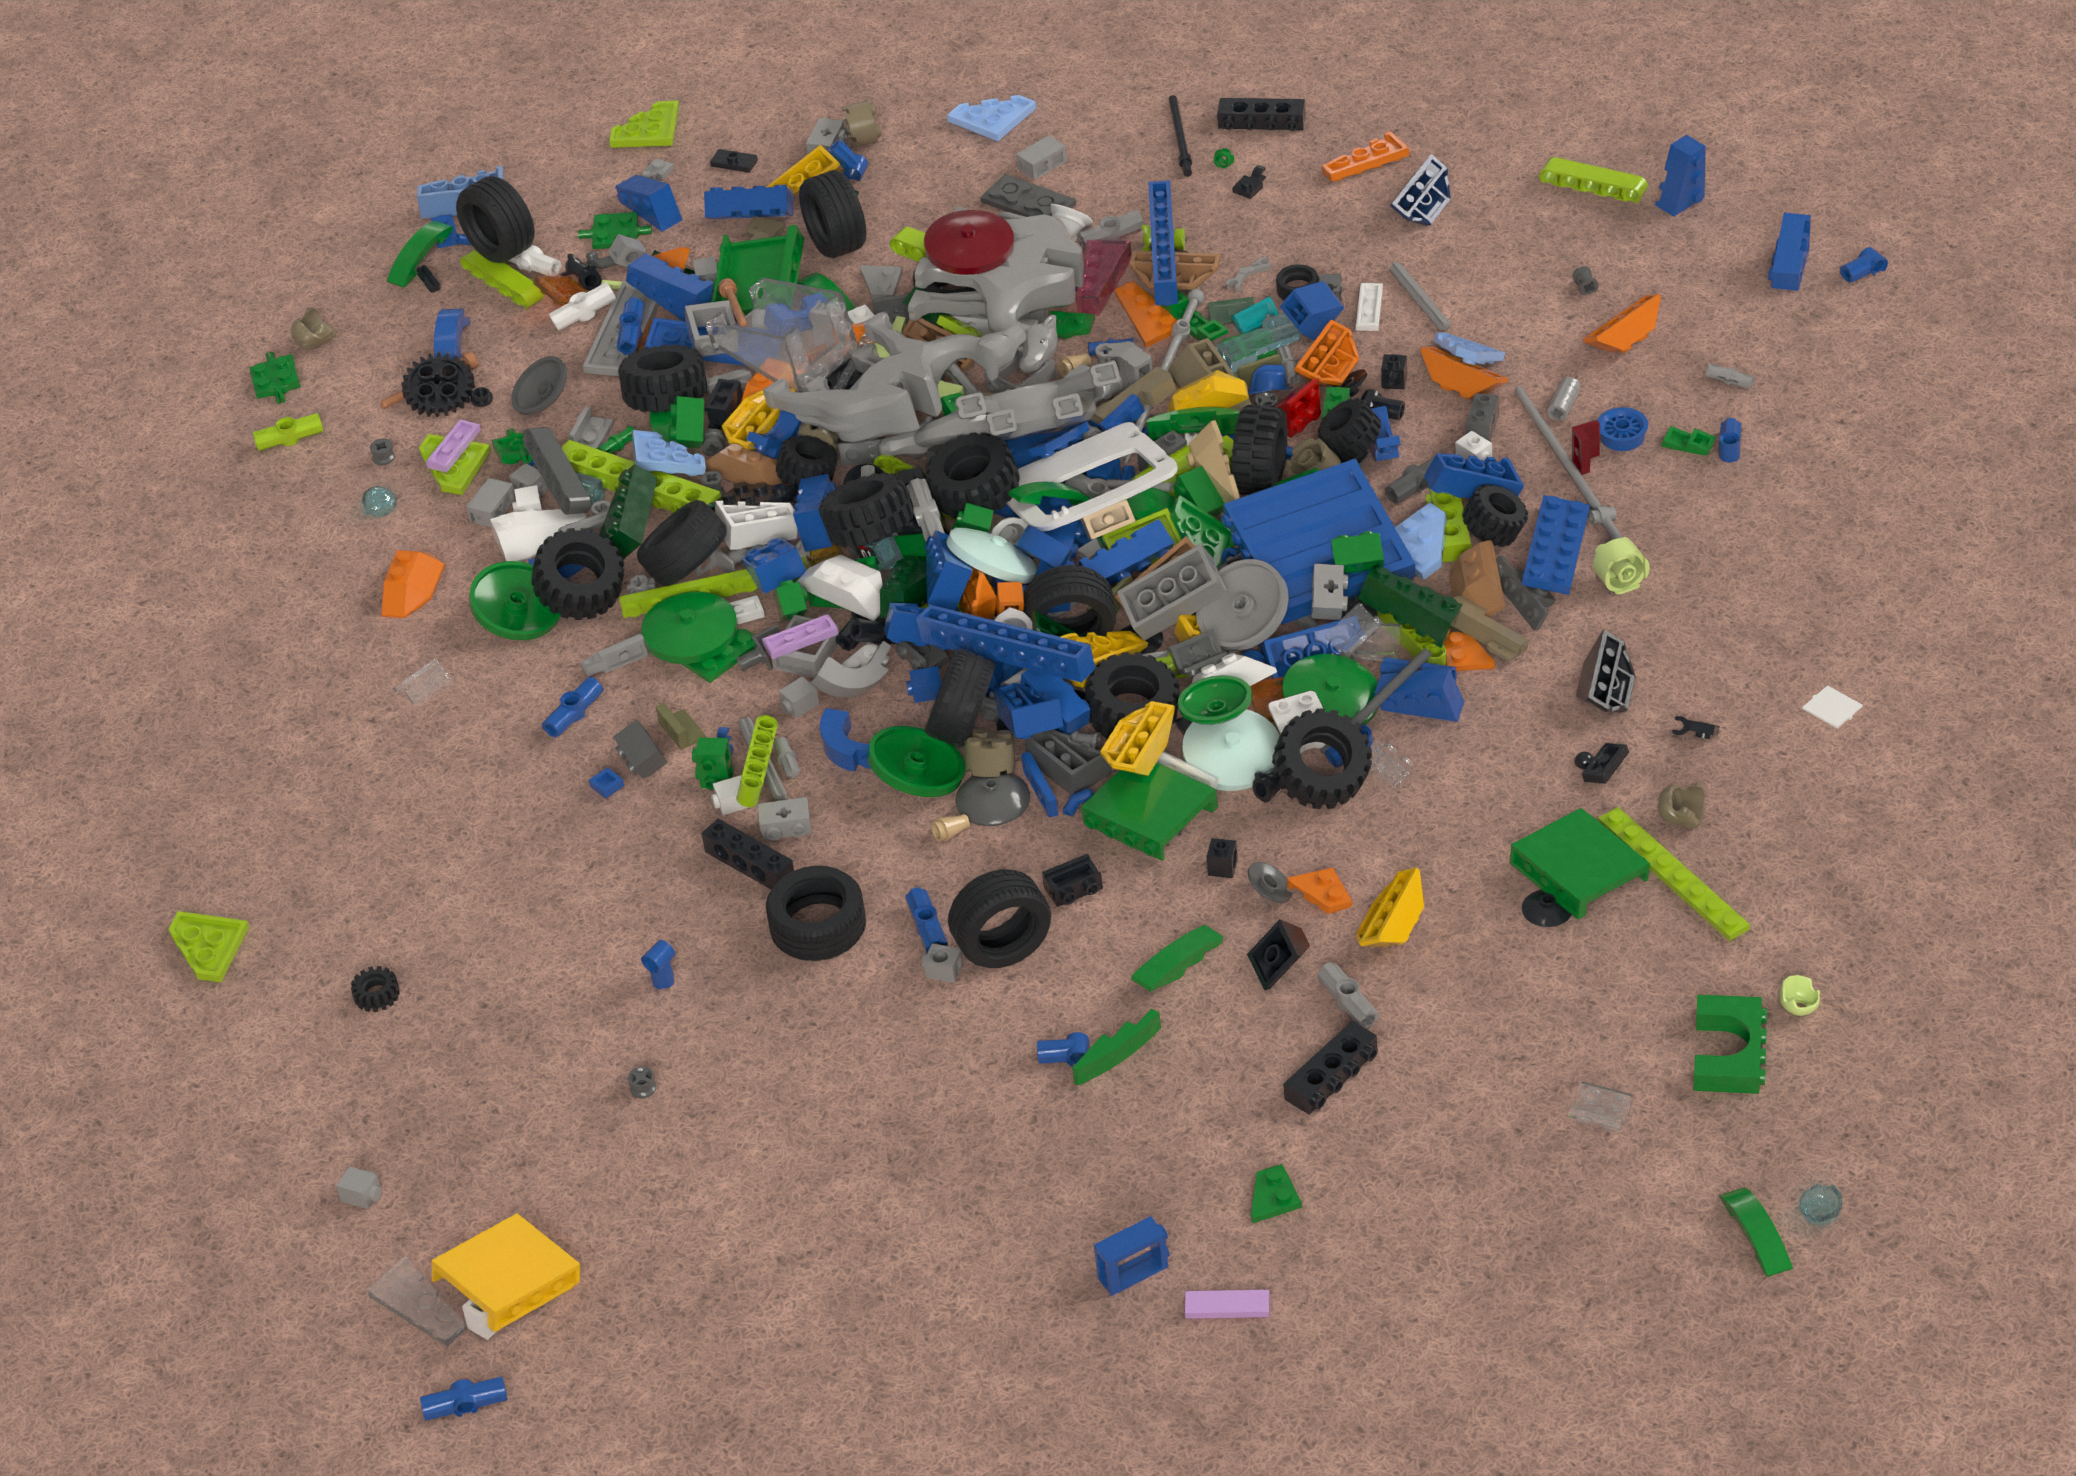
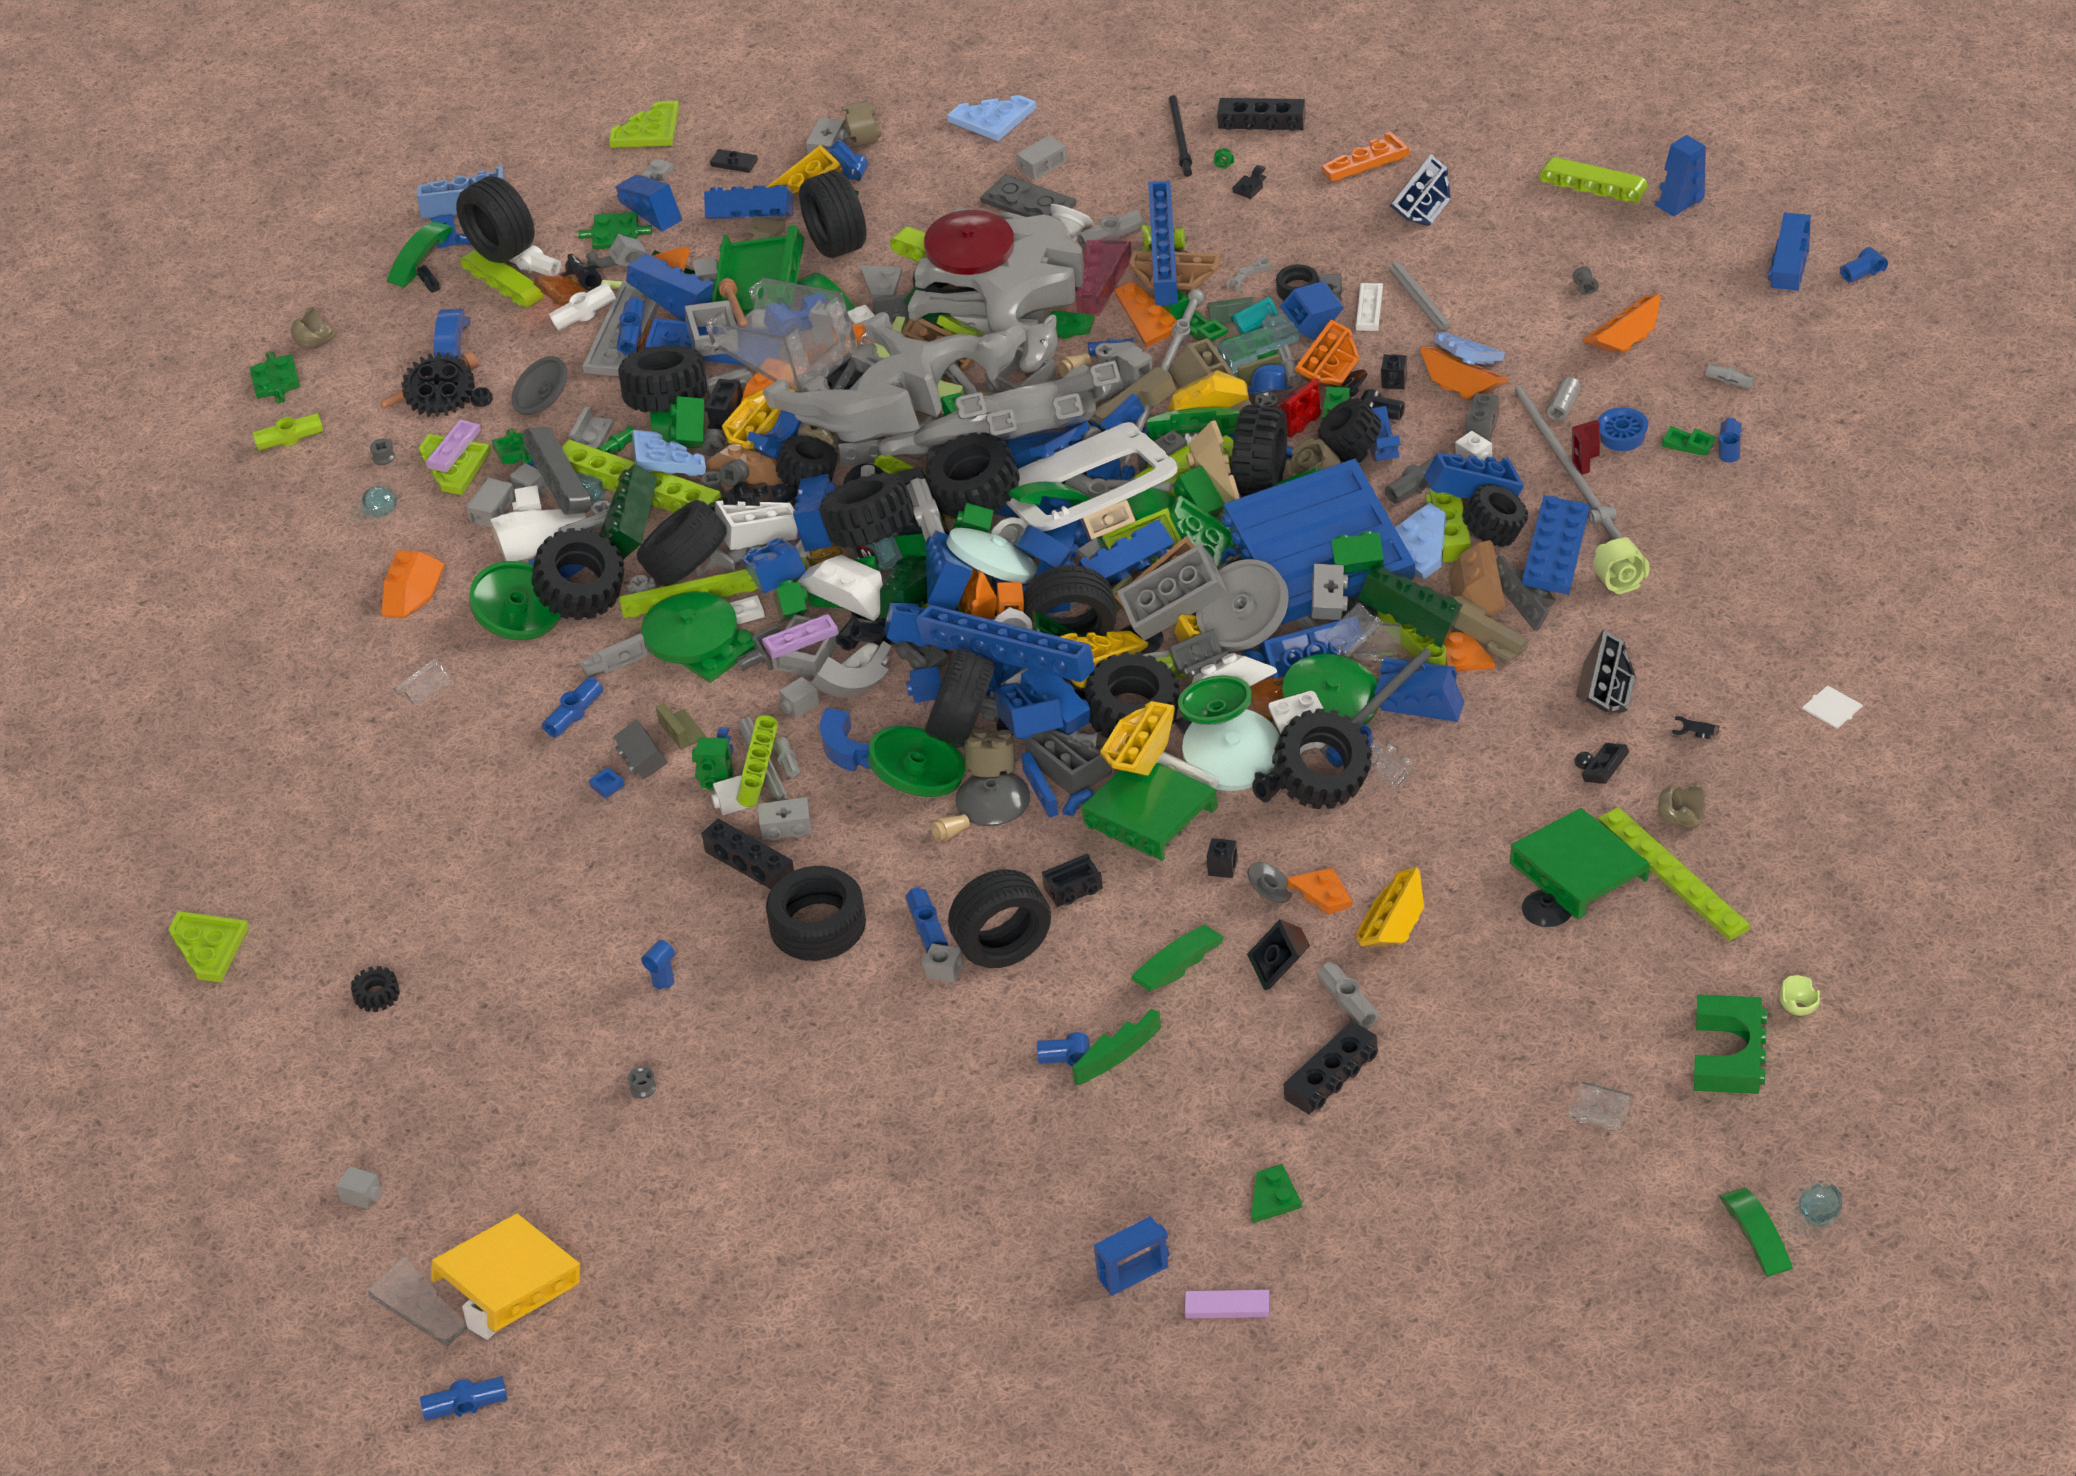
(739, 473): none -> dark grey wheel

